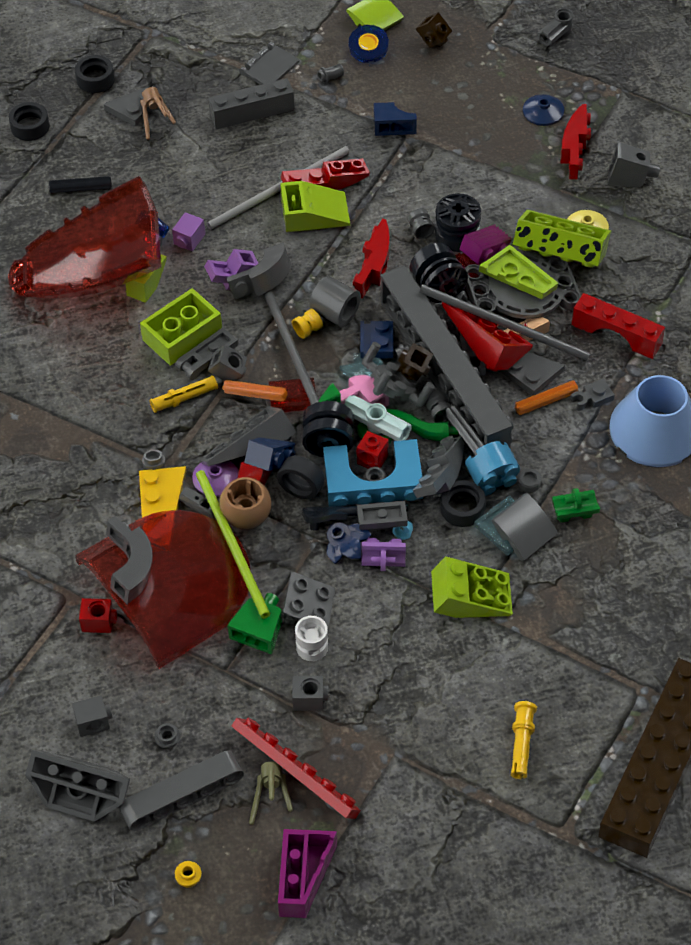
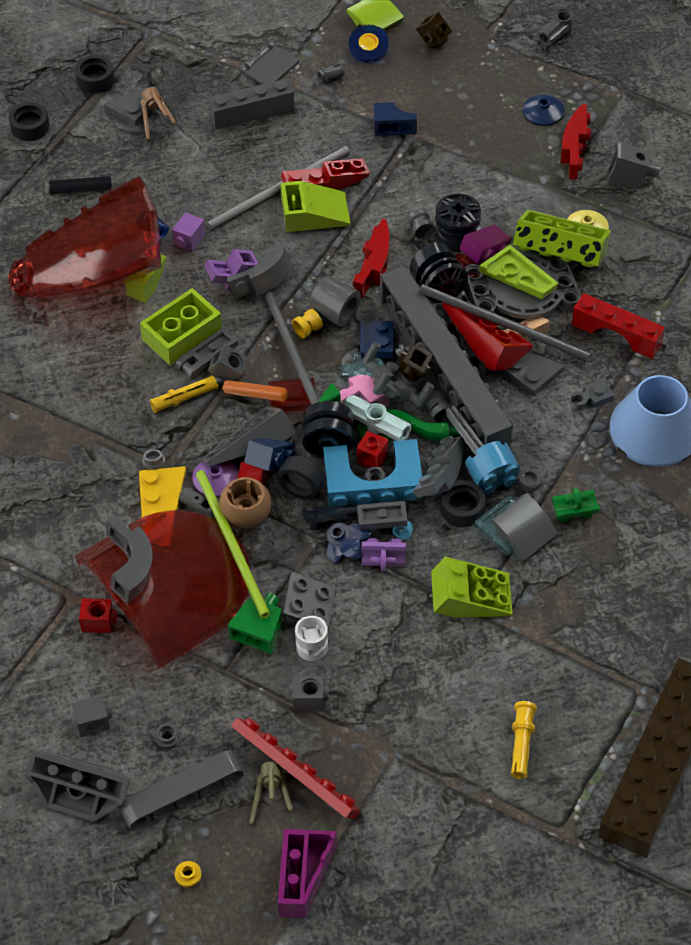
(546, 397): orange axle -> none

